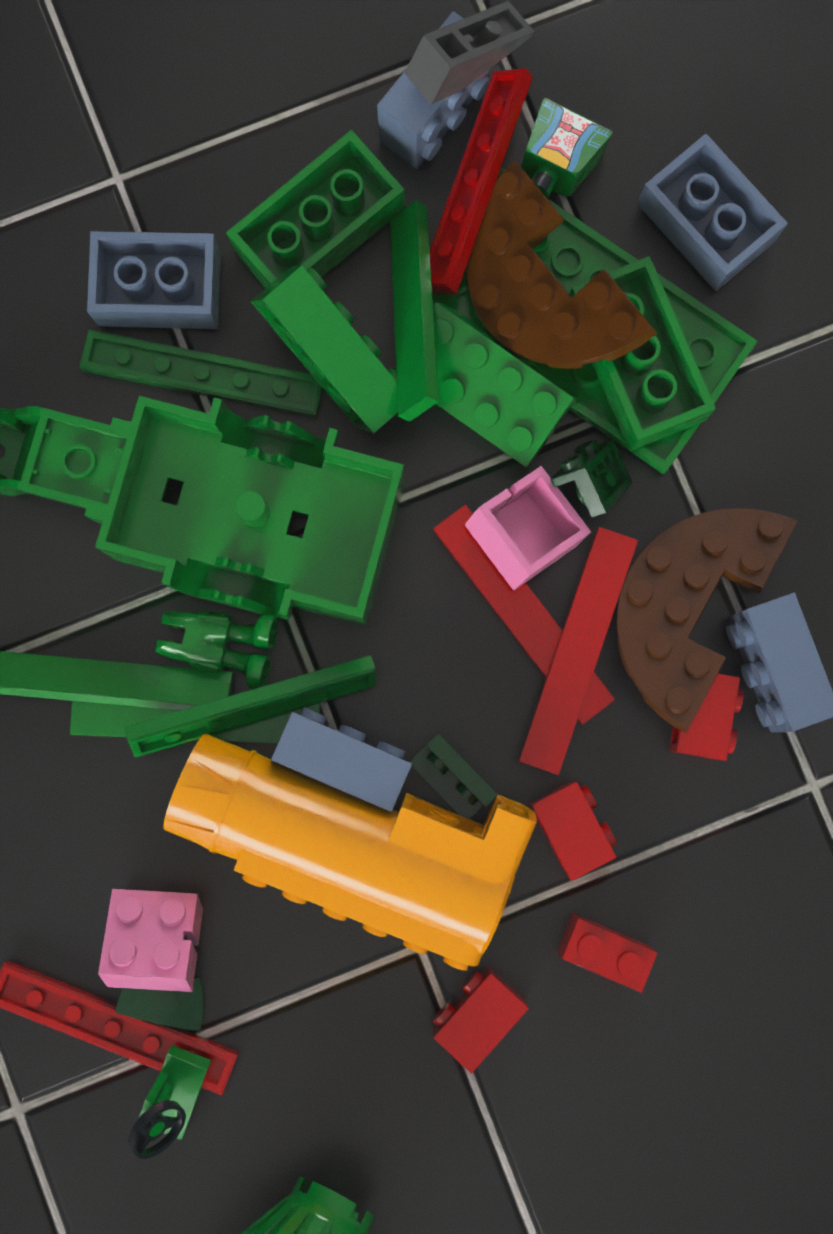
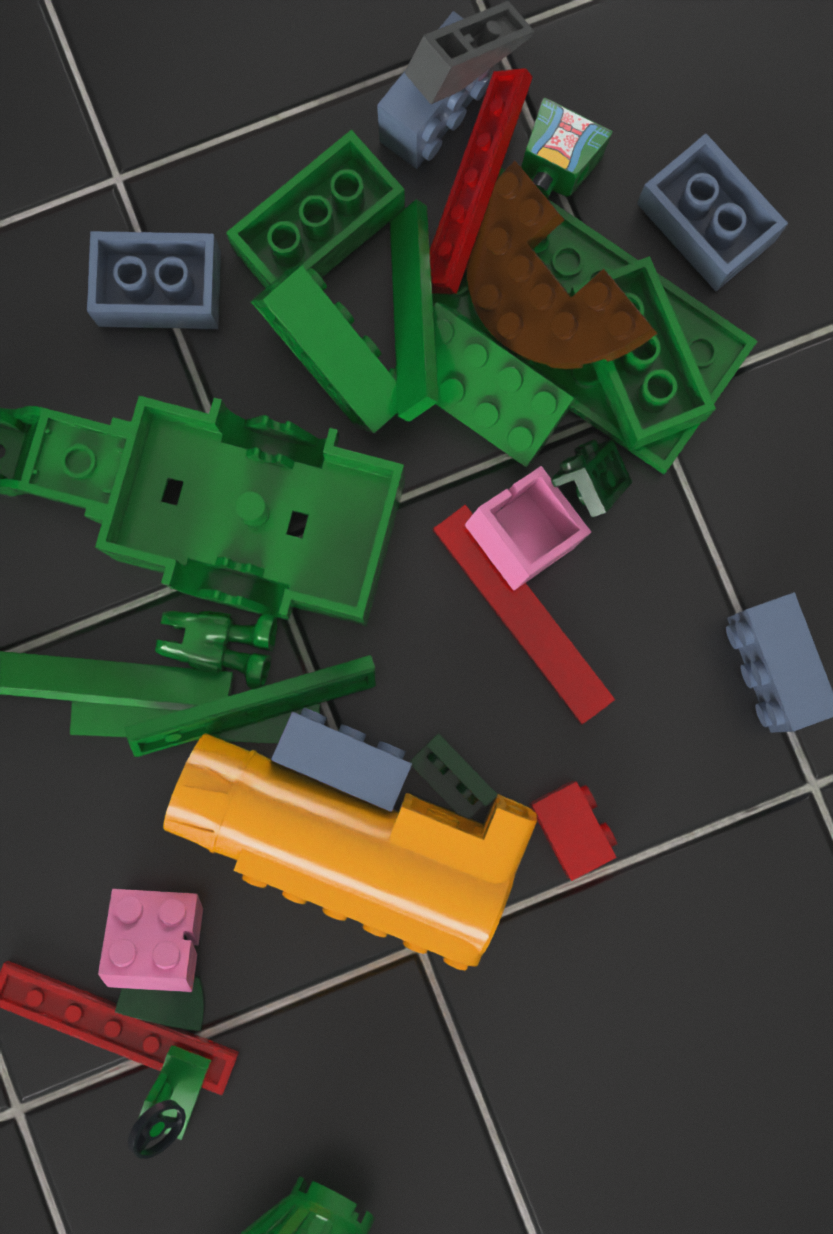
(201, 373): green tile -> none
(478, 1018): red brick -> none
(577, 651): red tile -> none
(607, 952): red brick -> none
(672, 588): reddish brown plate -> none
(712, 730): red brick -> none

